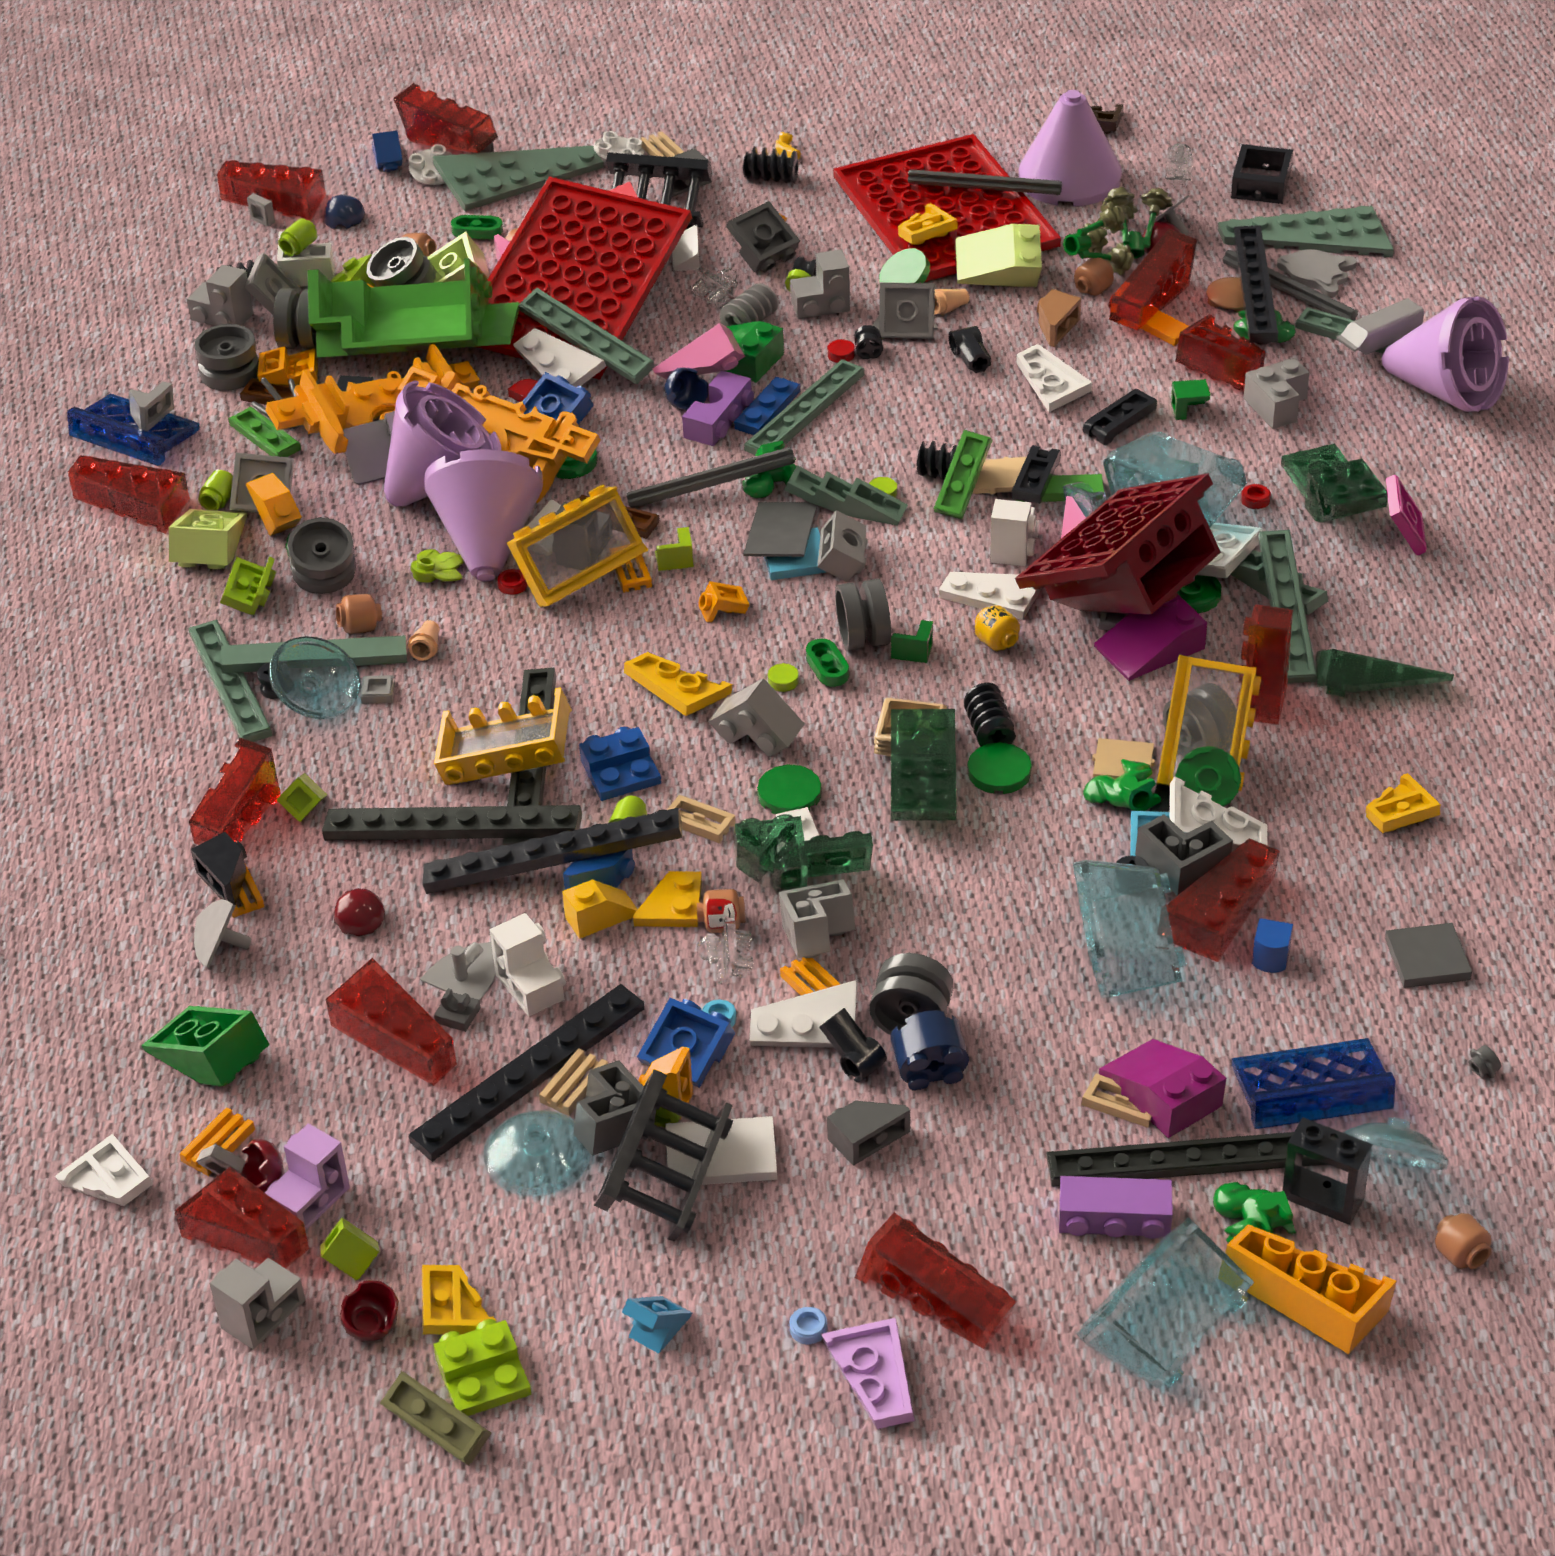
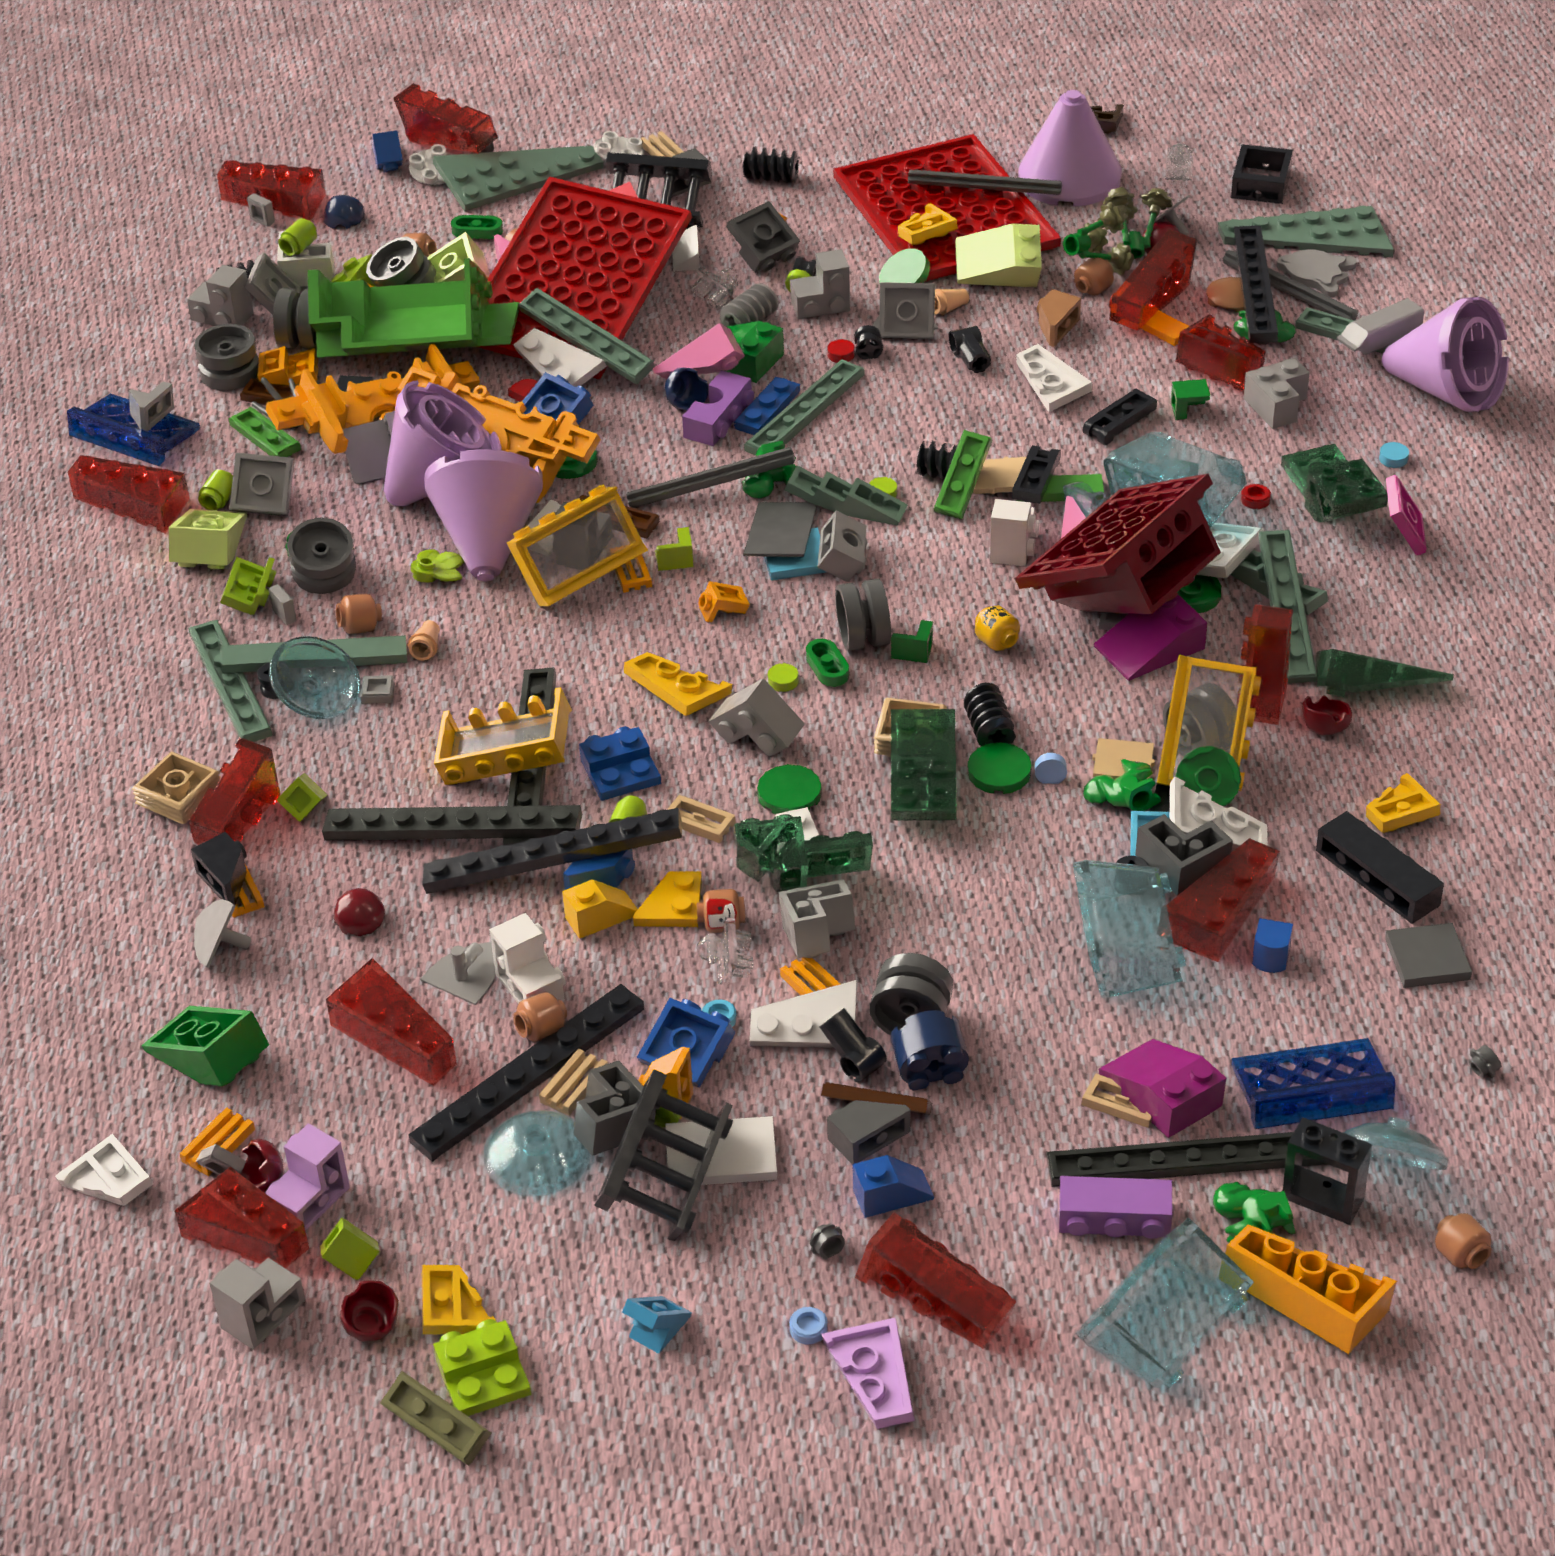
(175, 787): none -> tan brick
(274, 503): light orange slope -> none
(282, 604): none -> light grey tile
(457, 1010): dark grey tile -> none
(511, 582): red tile -> none
(539, 1016): none -> nougat head
(784, 143): yellow arm -> none
(827, 1240): none -> dark grey plate
(851, 1093): none -> reddish brown tile
(888, 1185): none -> blue slope
(988, 590): white wing -> none
(1050, 768): none -> light blue tile
(1326, 715): none -> dark red hair
(1379, 867): none -> black brick
(1394, 455): none -> medium azure tile

